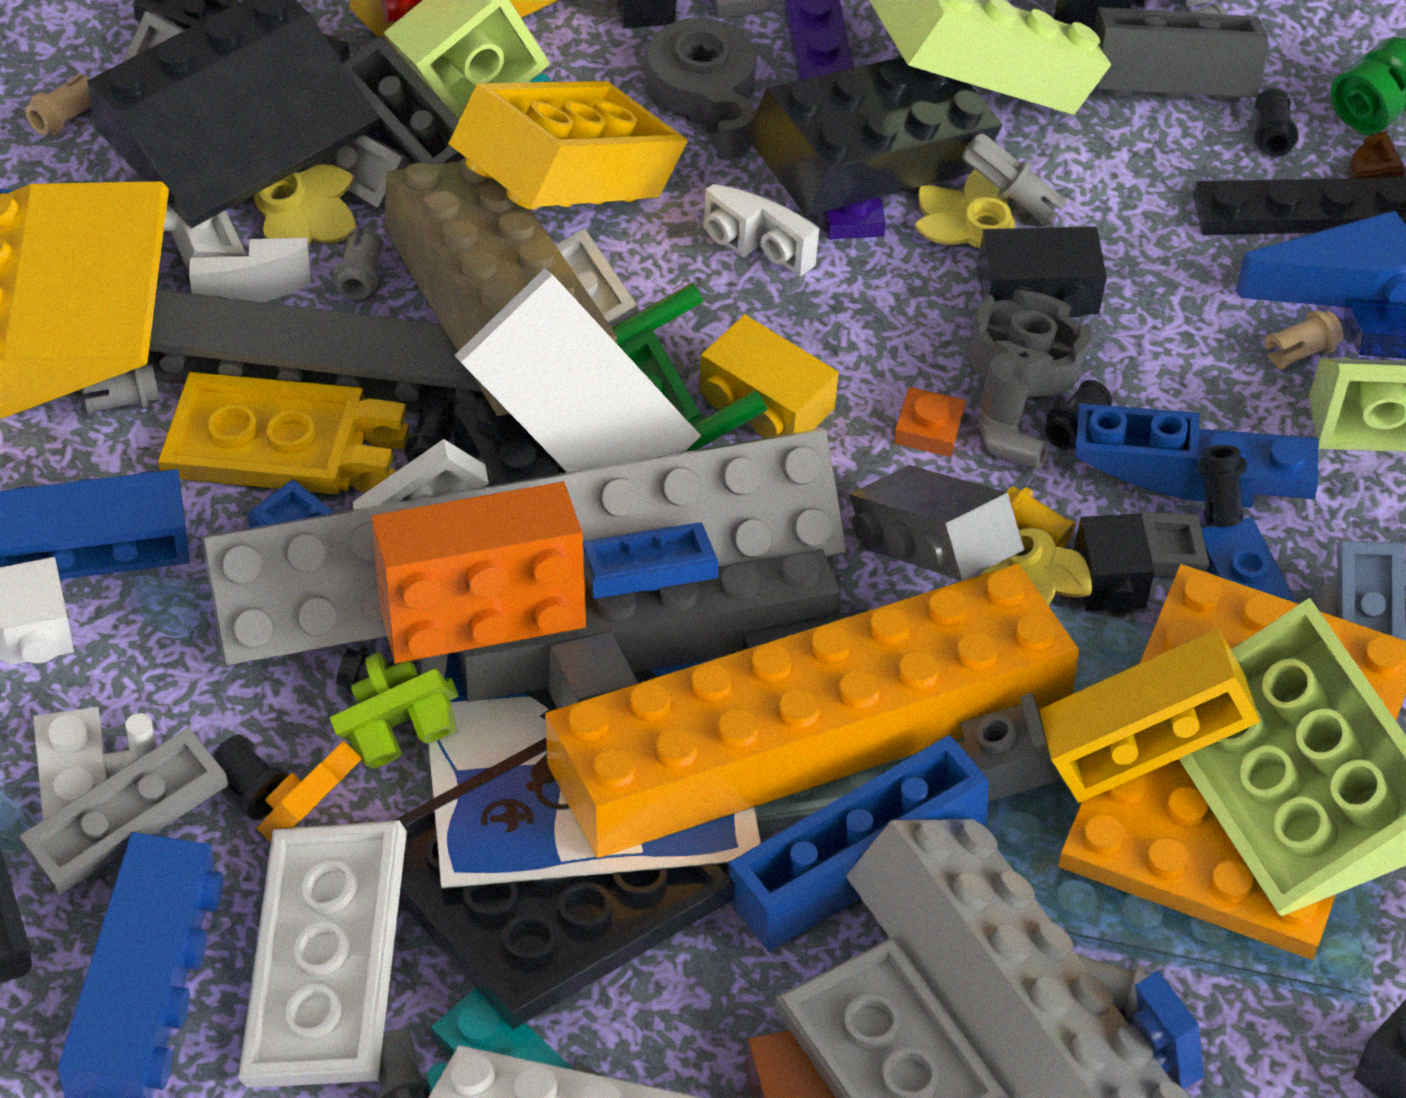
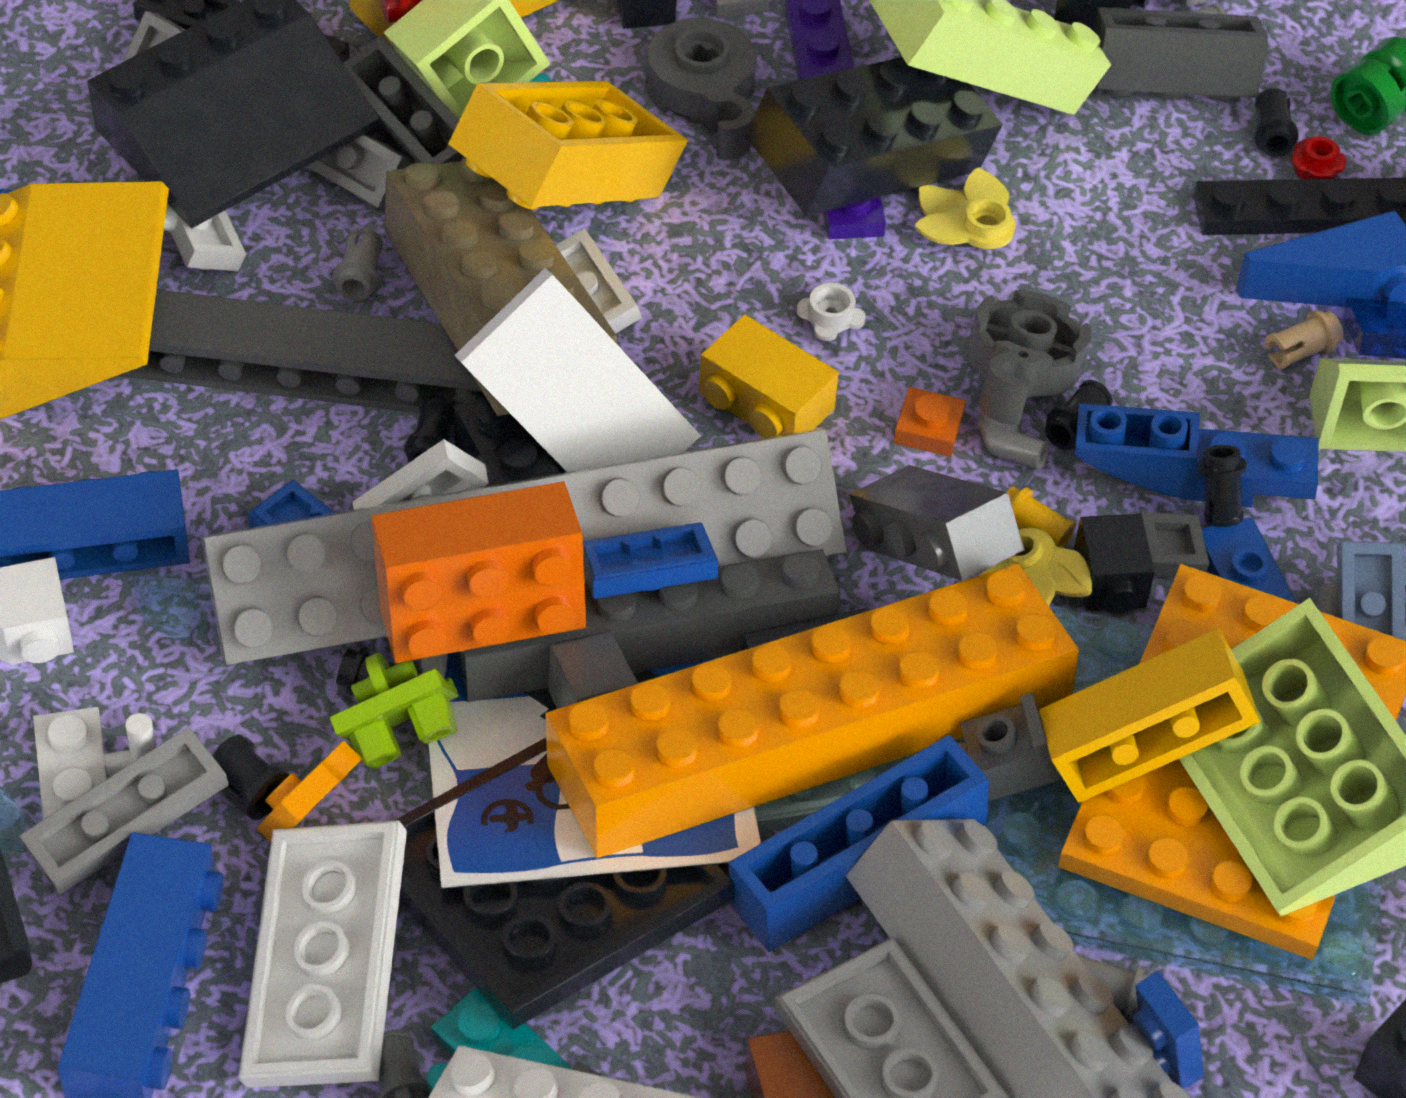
(52, 110): tan pin -> none
(124, 390): light grey pin -> none
(269, 272): white slope -> none
(280, 432): yellow tile -> none
(311, 206): light yellow plate -> none
(642, 346): green plate -> none
(751, 222): white slope -> none
(831, 310): none -> white plate
(1013, 178): light grey axle -> none
(1046, 261): black brick -> none
(1318, 158): none -> red plate
(1376, 159): reddish brown tile -> none

